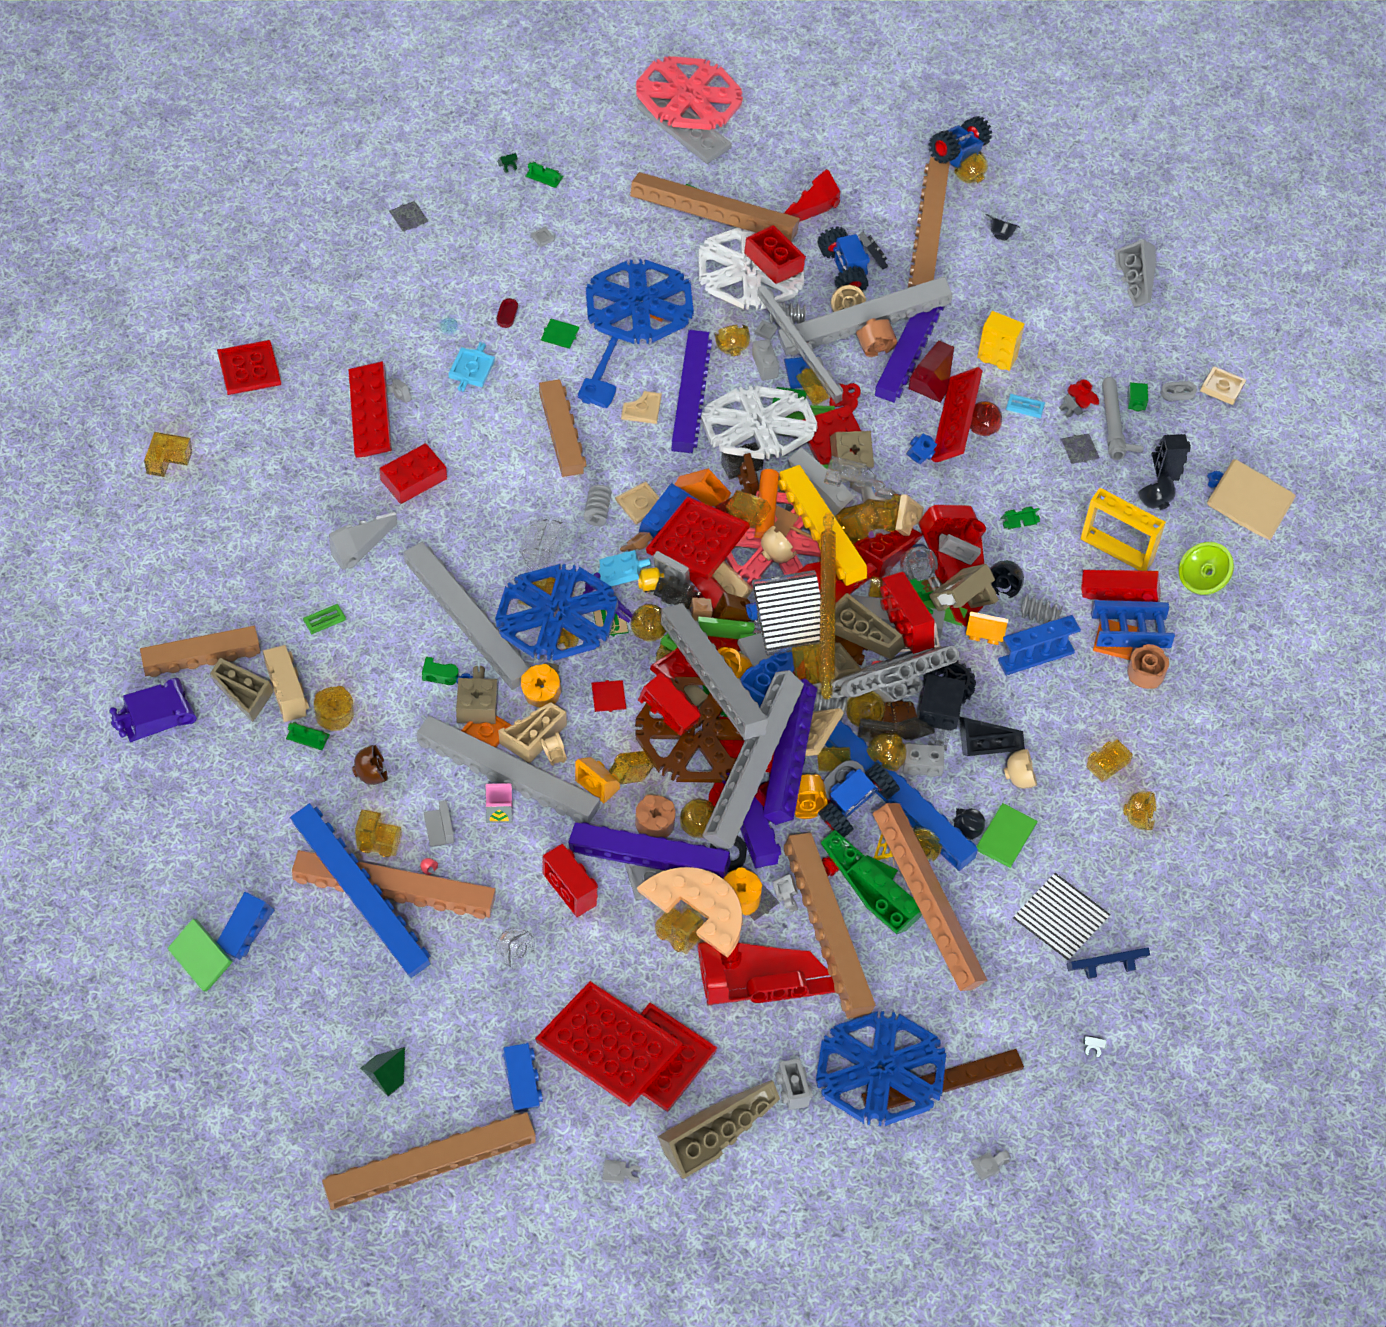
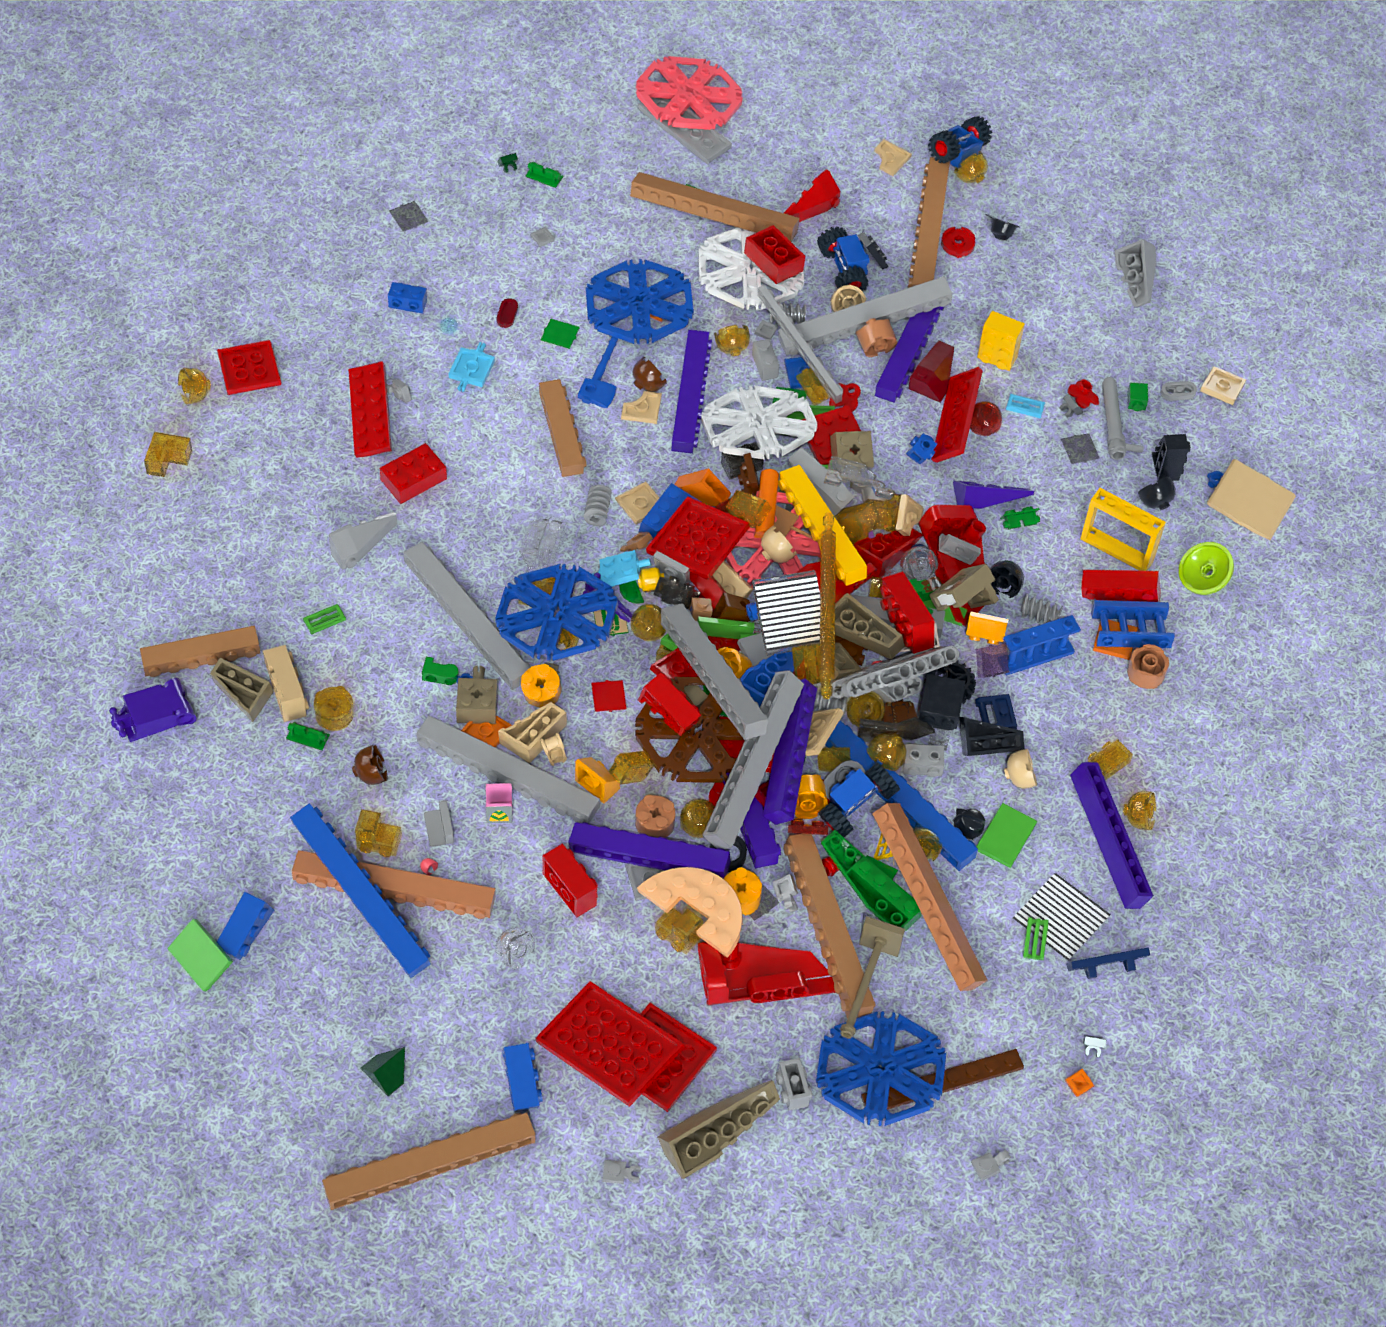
(194, 383): none -> clear yellow cylinder
(407, 297): none -> blue brick
(631, 592): none -> green tile
(647, 376): none -> reddish brown cylinder
(801, 827): none -> clear red plate
(881, 938): none -> dark tan tile
(891, 157): none -> tan tile
(958, 249): none -> red plate
(980, 497): none -> dark purple wedge
(992, 660): none -> clear purple piece
(1001, 709): none -> dark blue plate
(1037, 922): none -> bright green tile
(1079, 1082): none -> orange tile
(1111, 835): none -> dark purple brick

